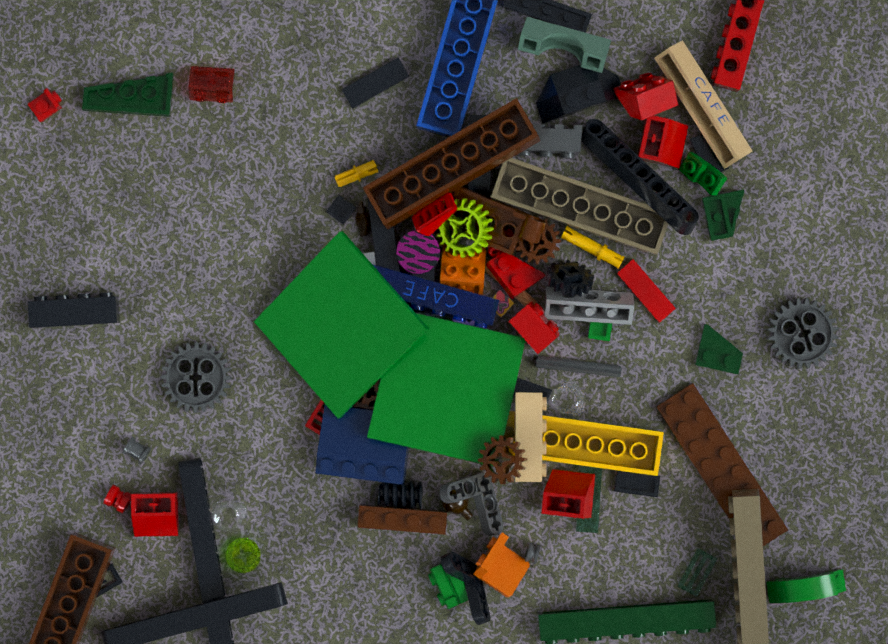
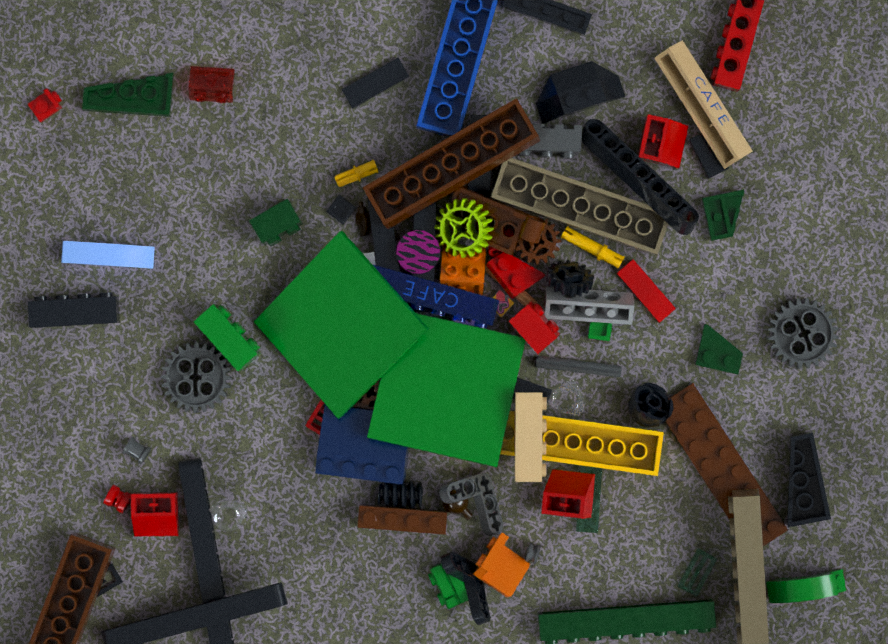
(107, 254): none -> light blue slope
(228, 336): none -> green brick
(238, 564): clear neon green gear -> none
(276, 222): none -> dark green brick
(428, 220): red slope -> none
(502, 468): reddish brown gear -> none
(540, 36): sand green arch -> none
(637, 483): black tile -> none
(646, 95): red slope -> none
(646, 404): none -> black cylinder
(703, 173): green slope -> none
(806, 487): none -> black wedge

